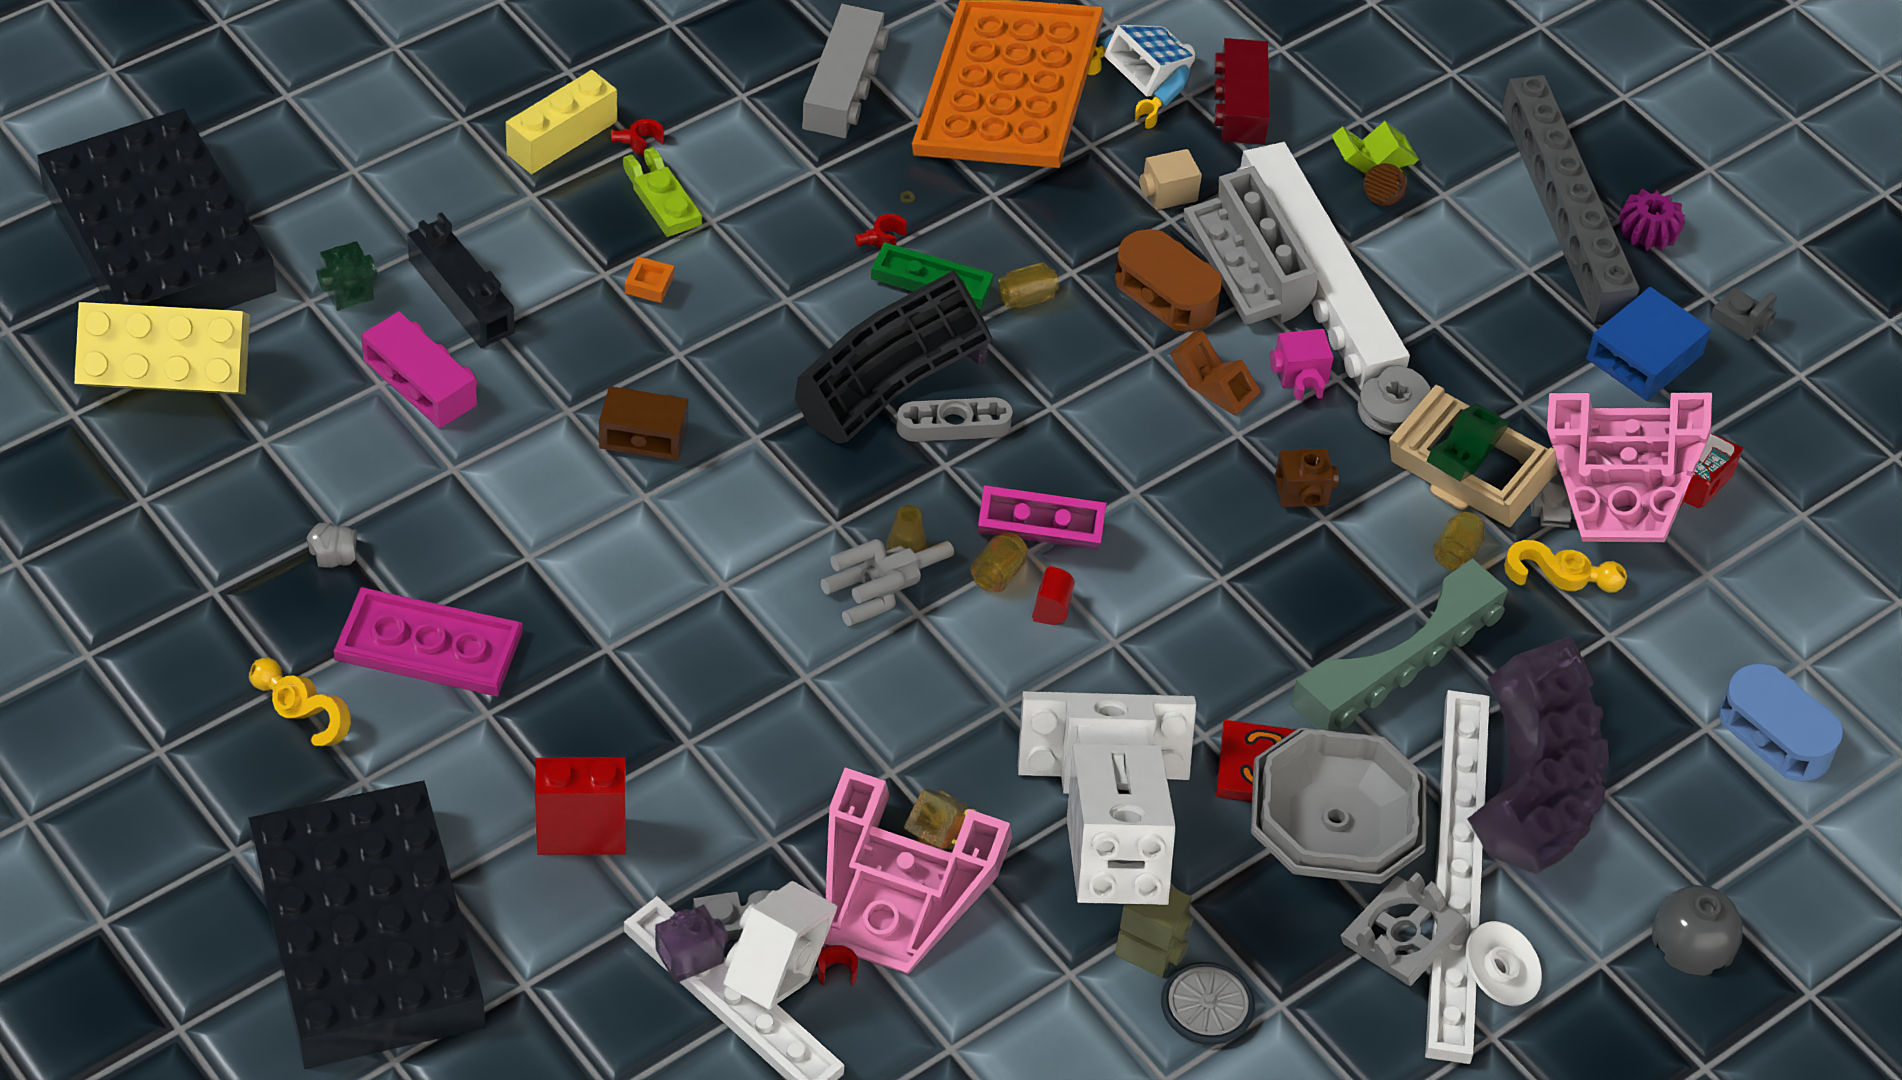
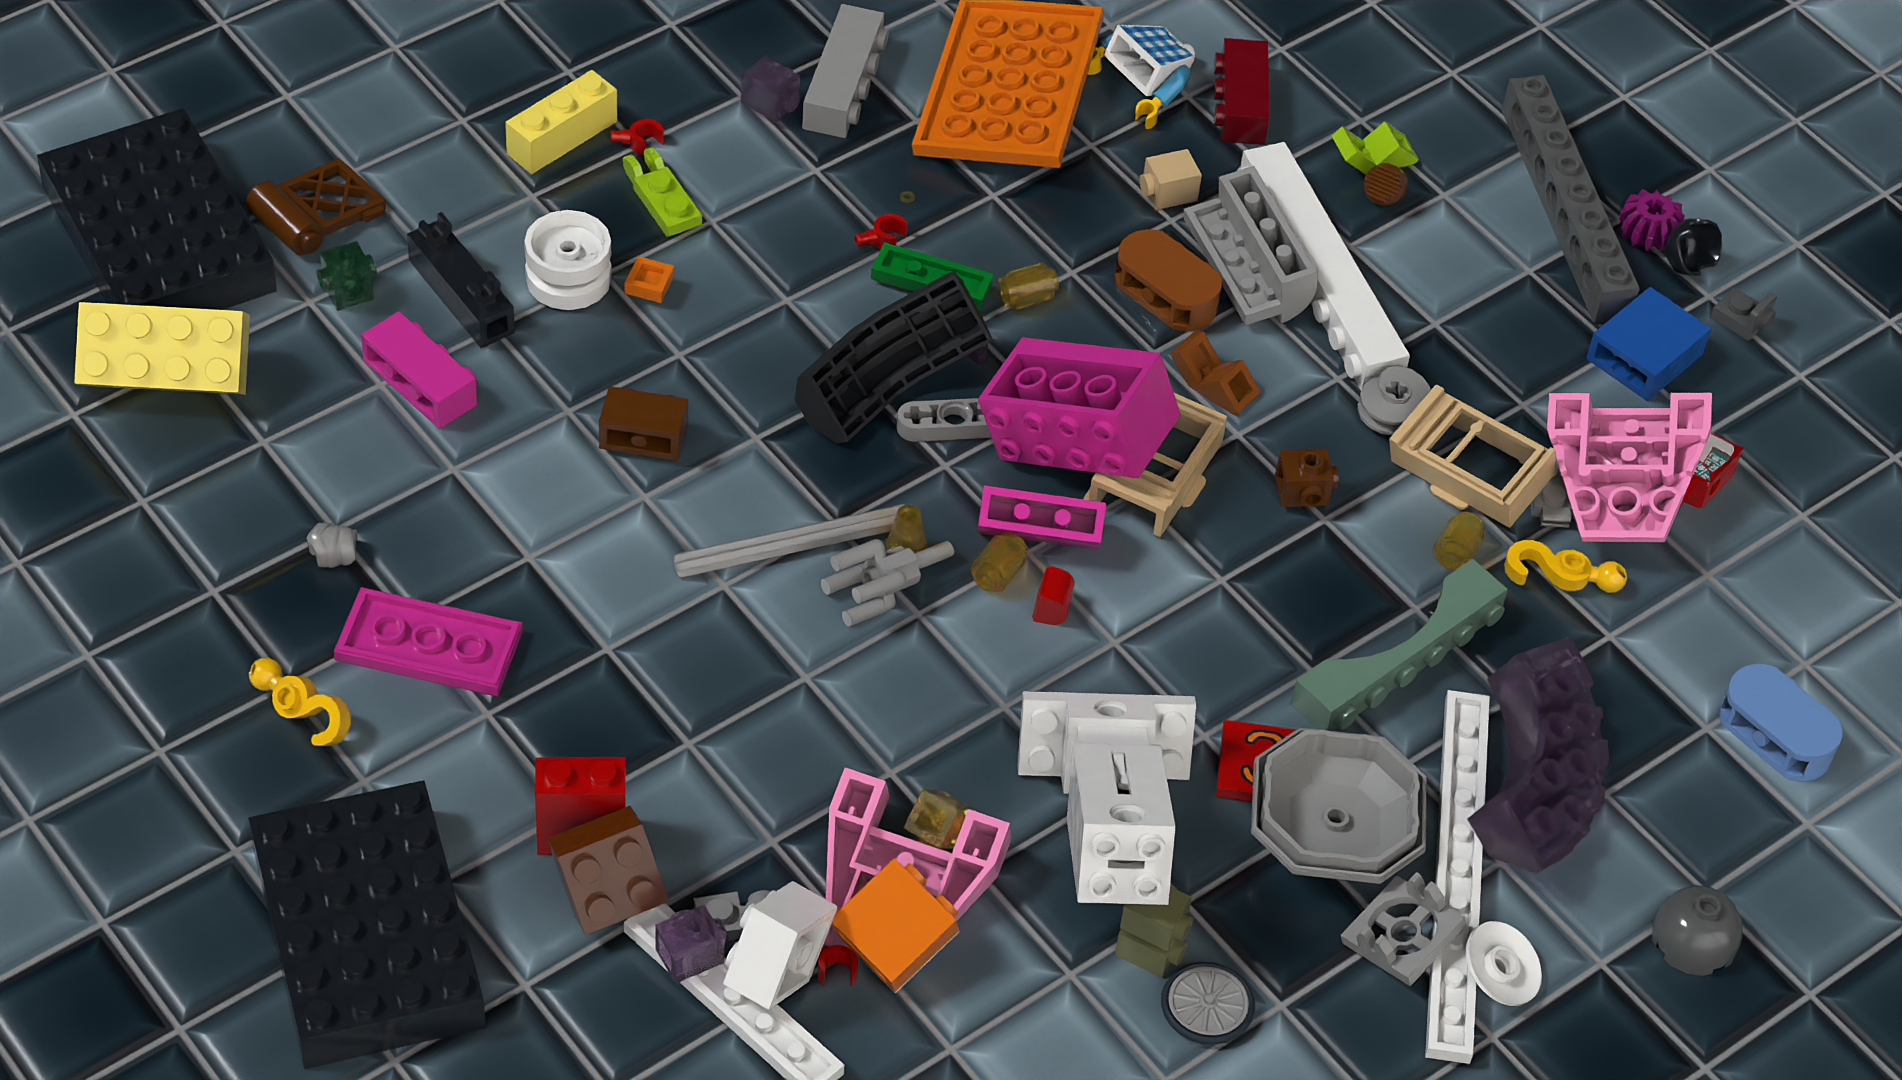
(296, 217): none -> reddish brown piece
(568, 259): none -> white wheel
(608, 870): none -> reddish brown brick
(770, 88): none -> clear purple brick
(784, 542): none -> light grey axle
(896, 924): none -> orange piece
(1080, 407): none -> dark pink brick
(1157, 492): none -> tan piece
(1302, 361): dark pink brick -> none
(1469, 442): dark green slope -> none
(1694, 246): none -> black hair

